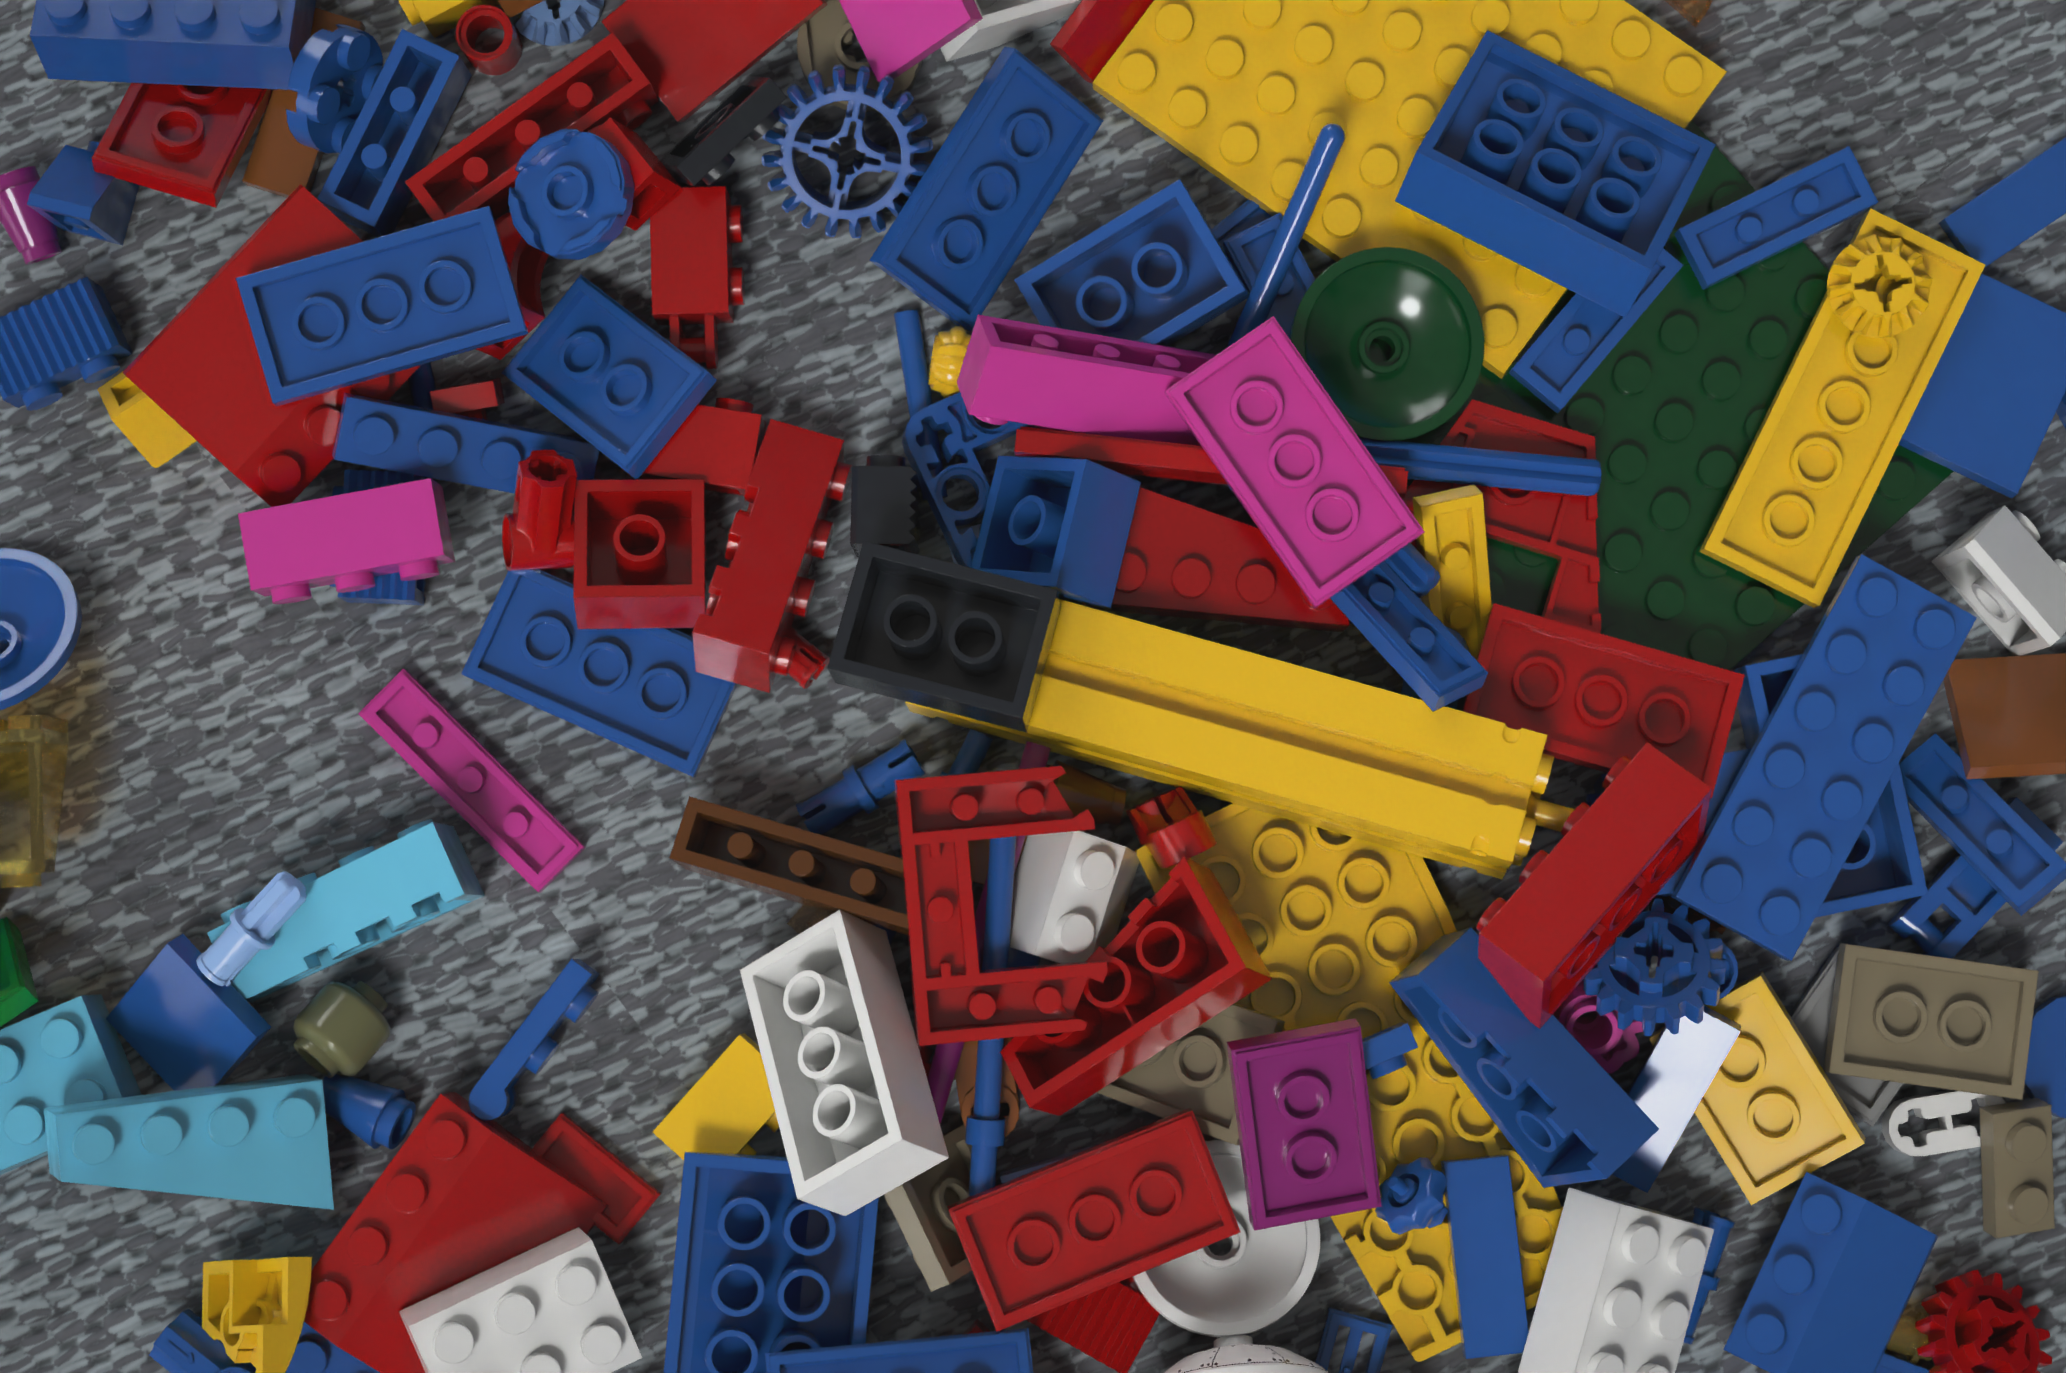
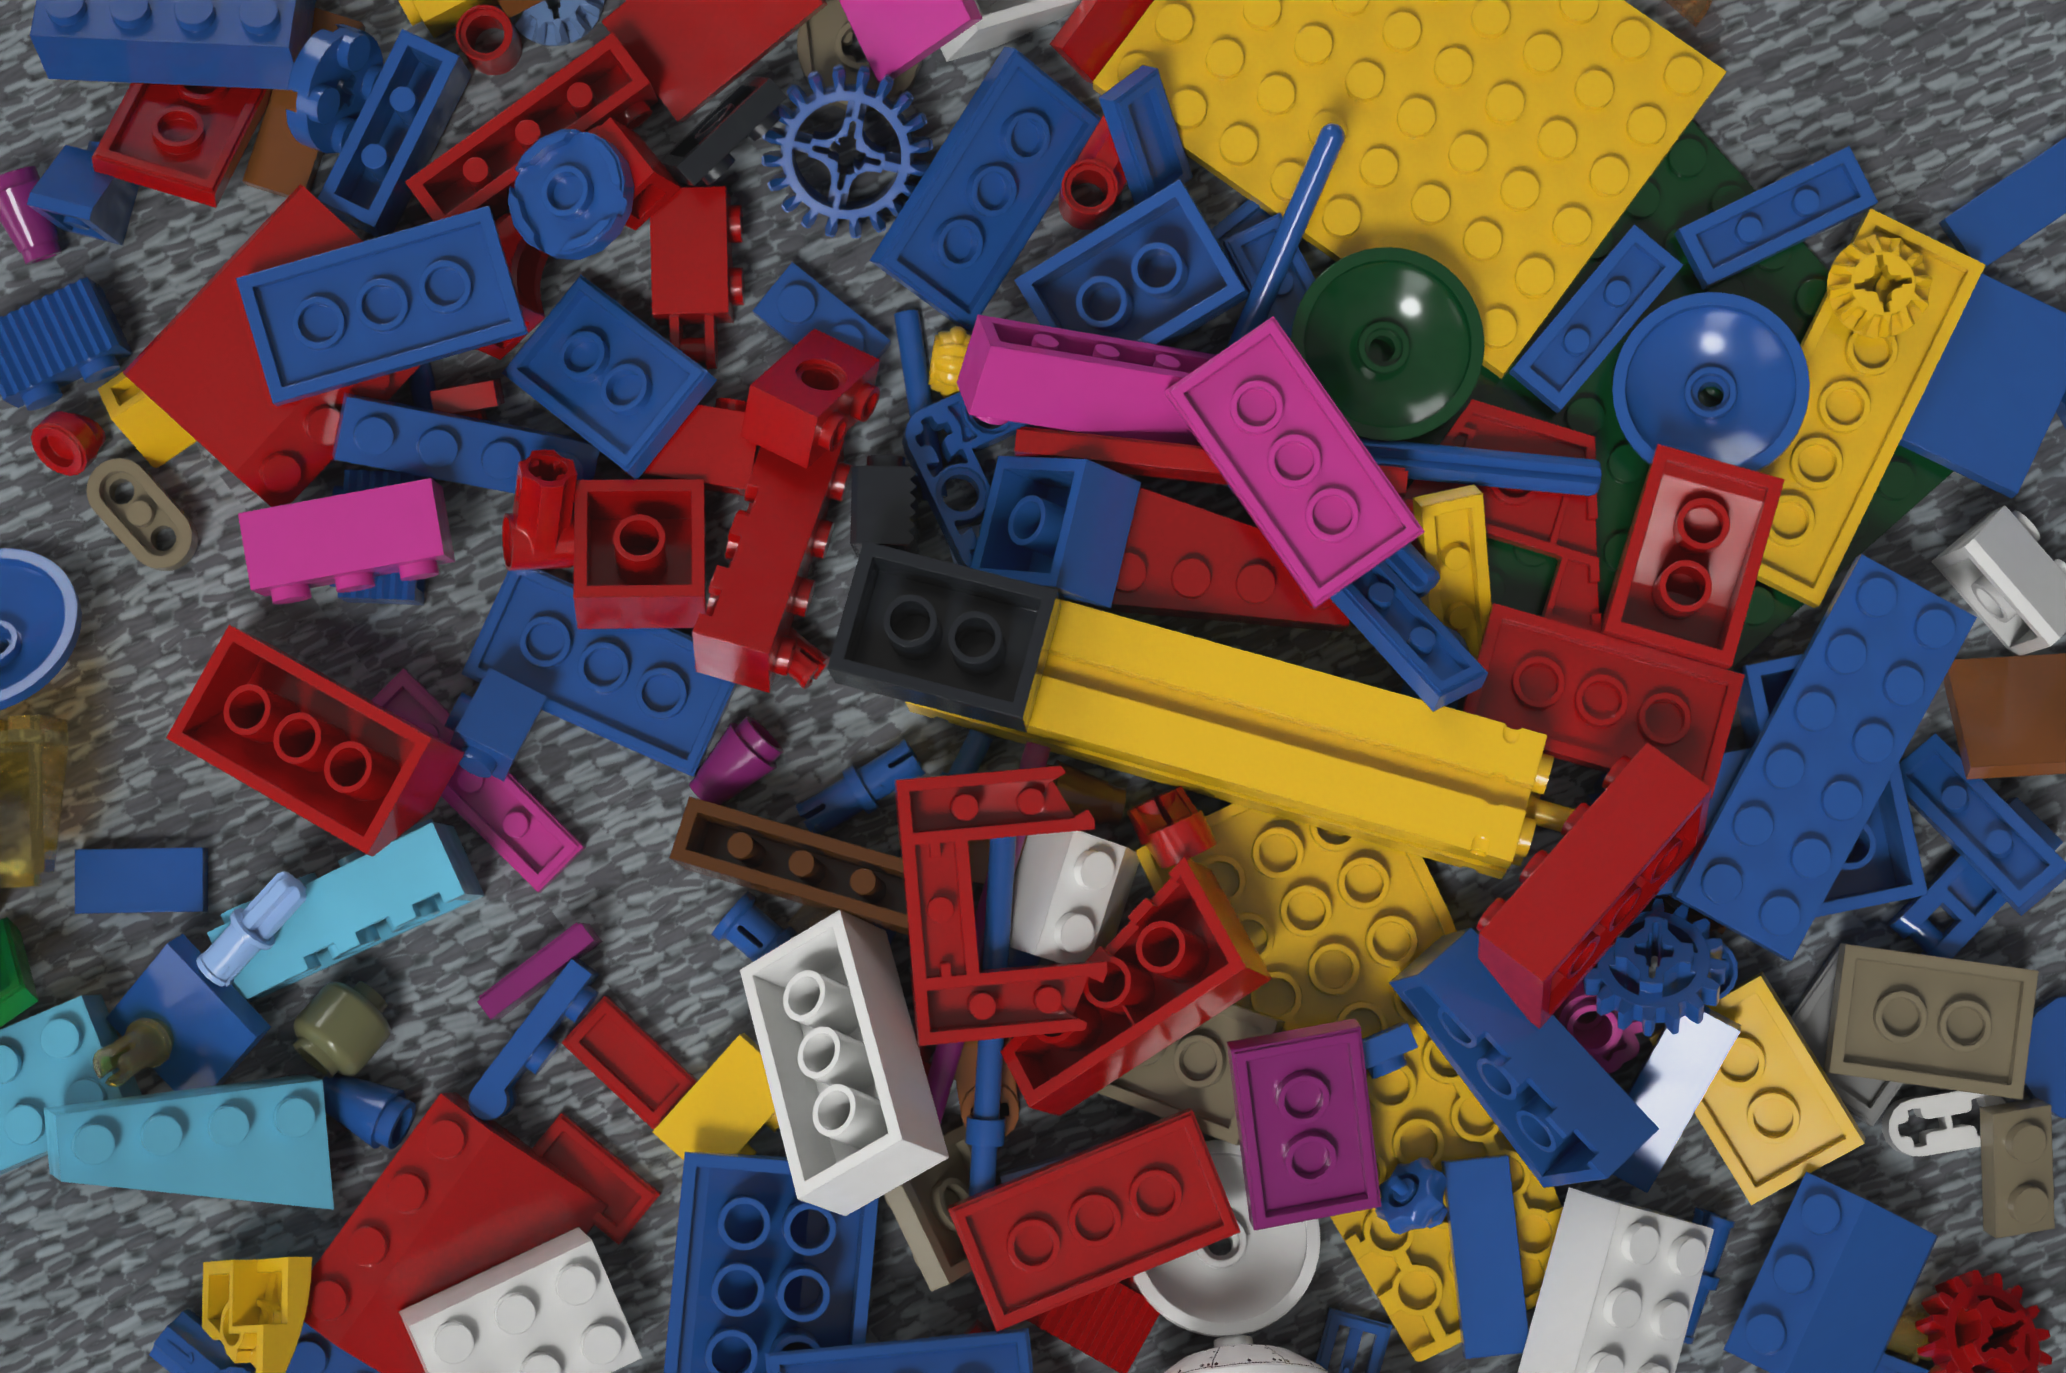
(67, 442): none -> red tile
(141, 880): none -> blue tile
(143, 516): none -> dark tan plate
(144, 1045): none -> clear yellow pin
(312, 743): none -> red slope
(493, 724): none -> blue brick
(538, 970): none -> magenta tile
(629, 1061): none -> red tile
(736, 762): none -> magenta cone
(751, 929): none -> blue bush
(800, 304): none -> blue plate
(811, 398): none -> red brick
(1095, 165): none -> red piece
(1145, 133): none -> blue tile
(1555, 173): blue slope -> none
(1692, 557): none -> red slope
(1721, 345): none -> blue dish

